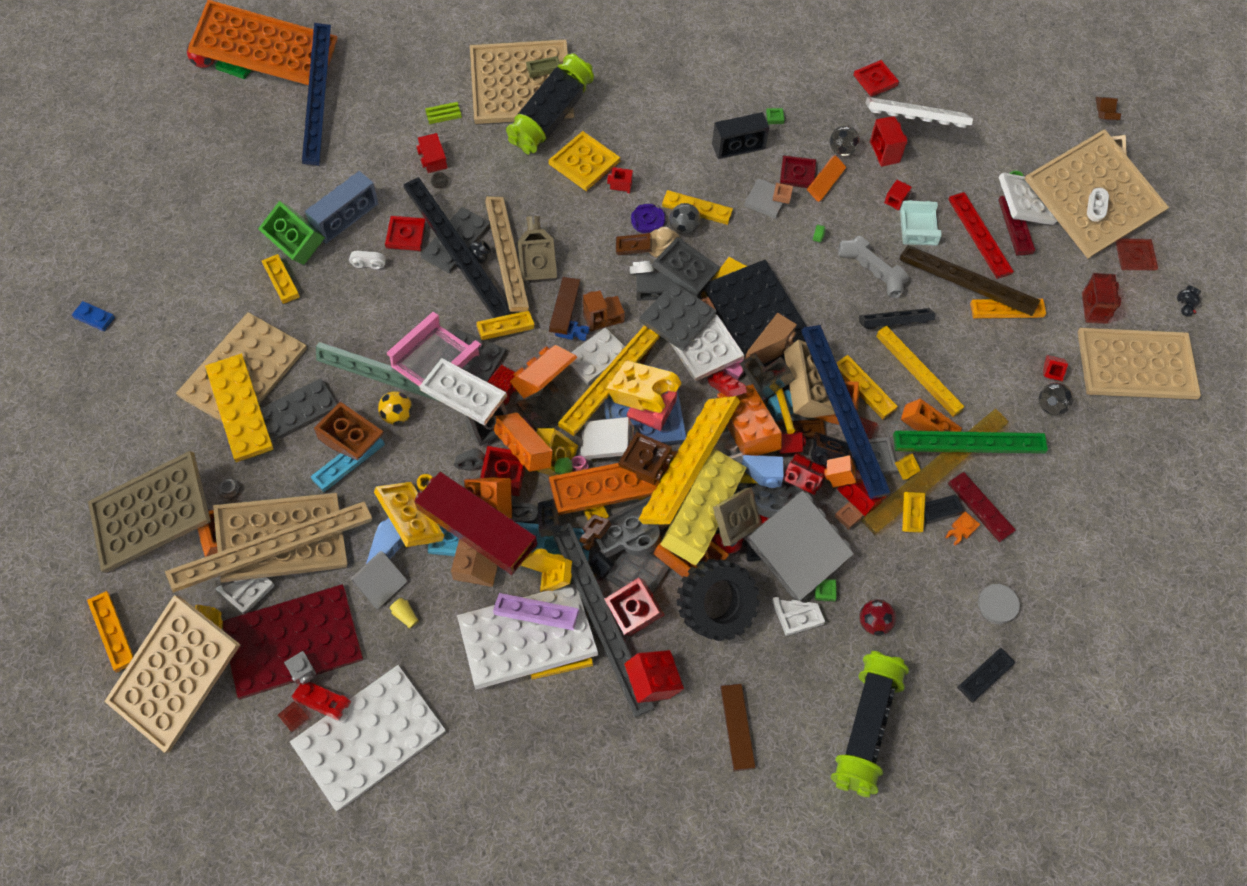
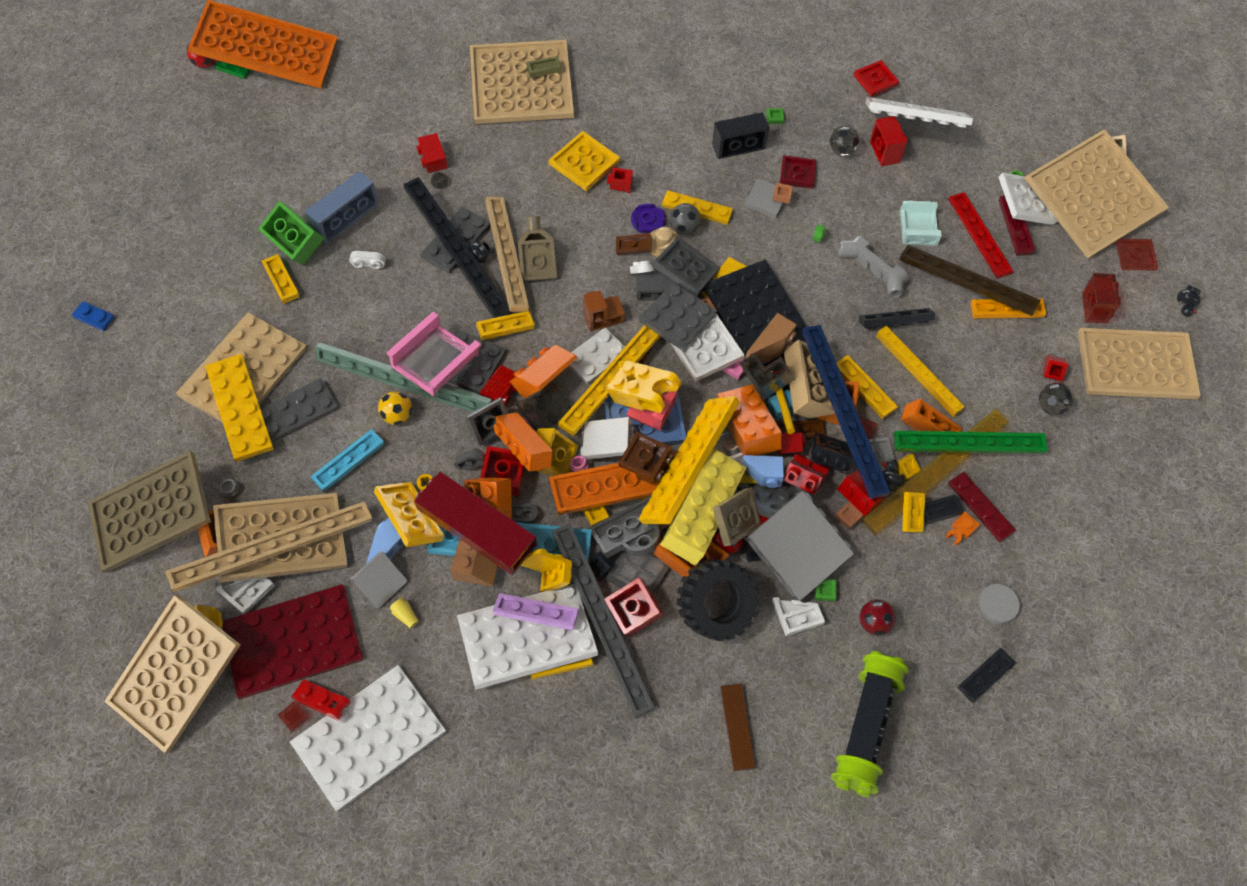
(111, 631): light orange plate -> none
(300, 668): light grey bracket -> none
(316, 94): dark blue plate -> none
(347, 432): dark orange slope -> none
(405, 233): red plate -> none
(443, 111): lime tile -> none
(463, 391): white plate -> none
(548, 518): black plate -> none
(550, 103): brick -> none
(563, 466): bright green tile -> none
(564, 305): reddish brown tile -> none
(575, 330): blue plate -> none
(594, 528): reddish brown plate -> none
(654, 676): red brick -> none
(726, 384): red plate -> none
(826, 178): orange tile -> none
(840, 471): orange brick -> none
(892, 479): none -> black animal
(897, 194): red brick -> none
(1097, 206): white plate -> none
(1107, 108): reddish brown slope -> none

